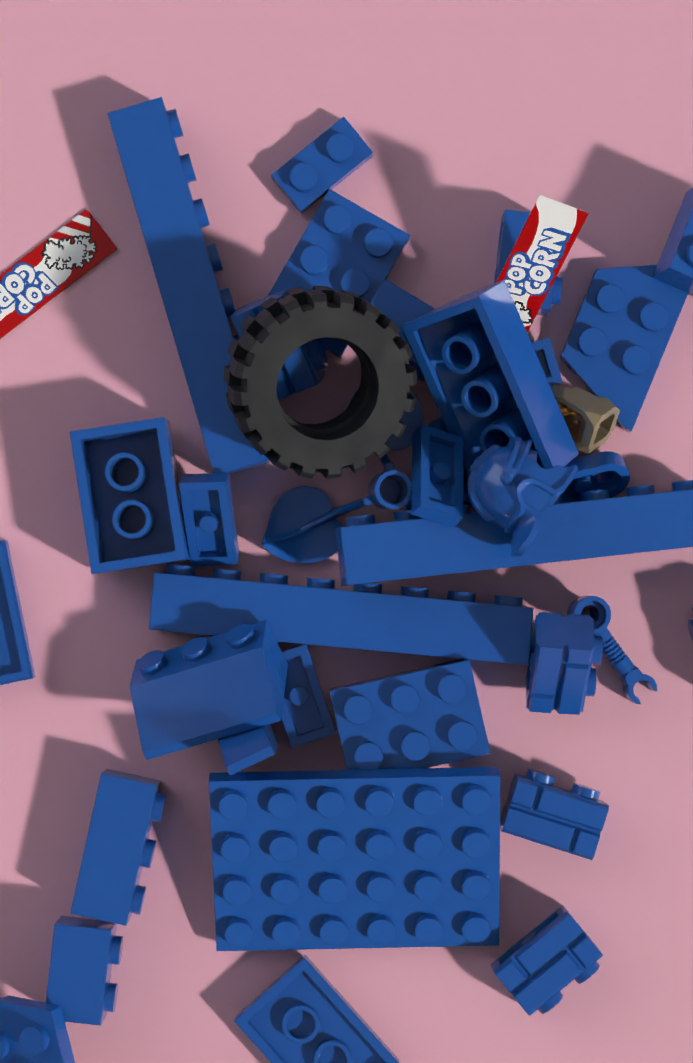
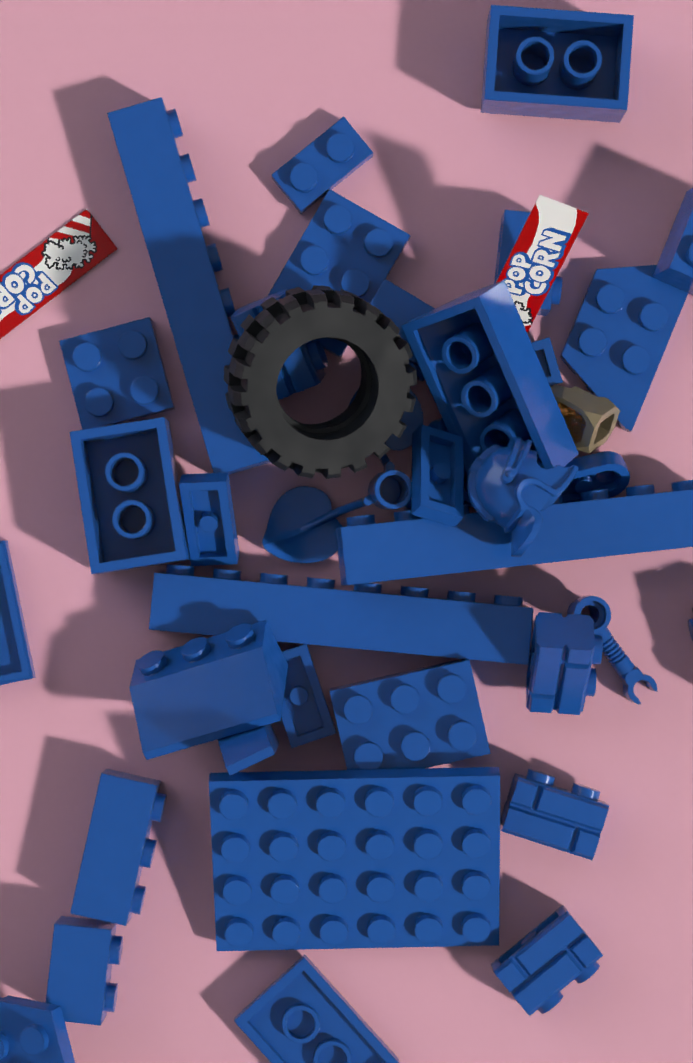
(117, 374): none -> blue plate
(557, 63): none -> blue brick

